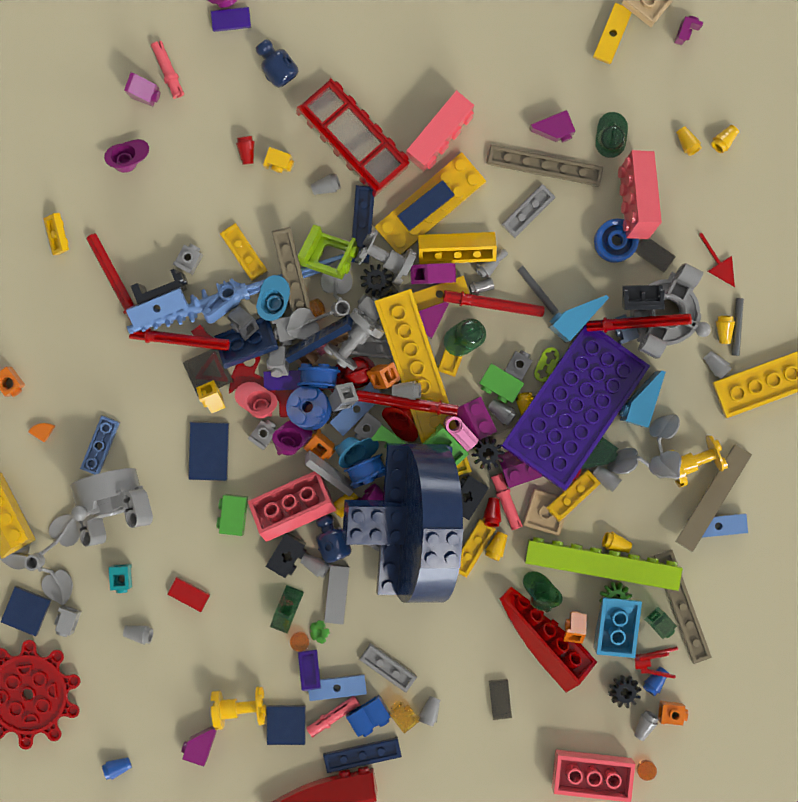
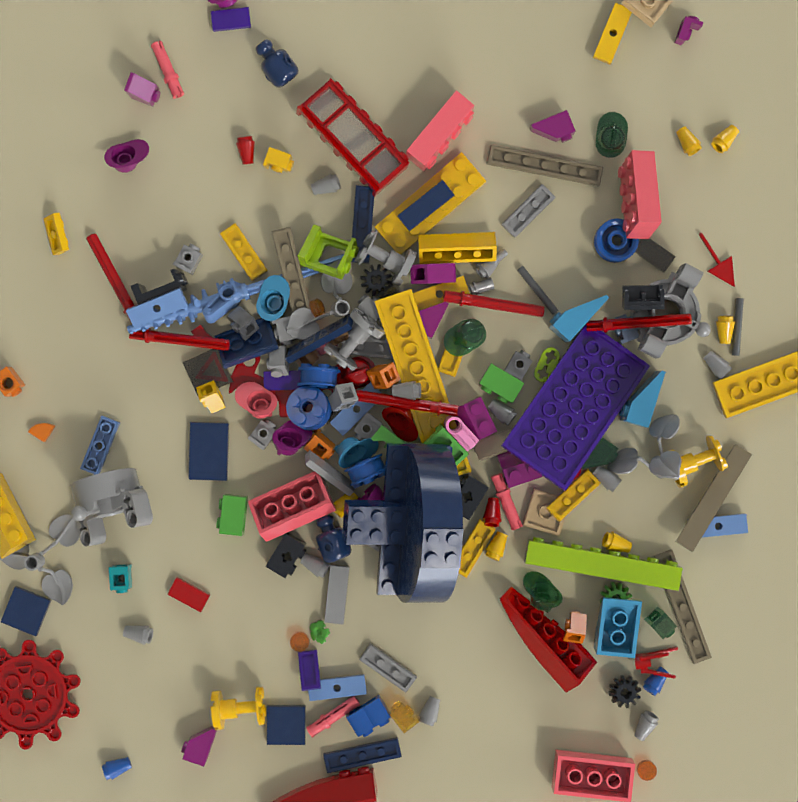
(67, 620): light grey brick -> none
(286, 609): clear green slope -> none
(493, 458): black gear -> none
(500, 699): clear smoke tile -> none
(523, 401): yellow cone -> none
(666, 710): orange brick -> none

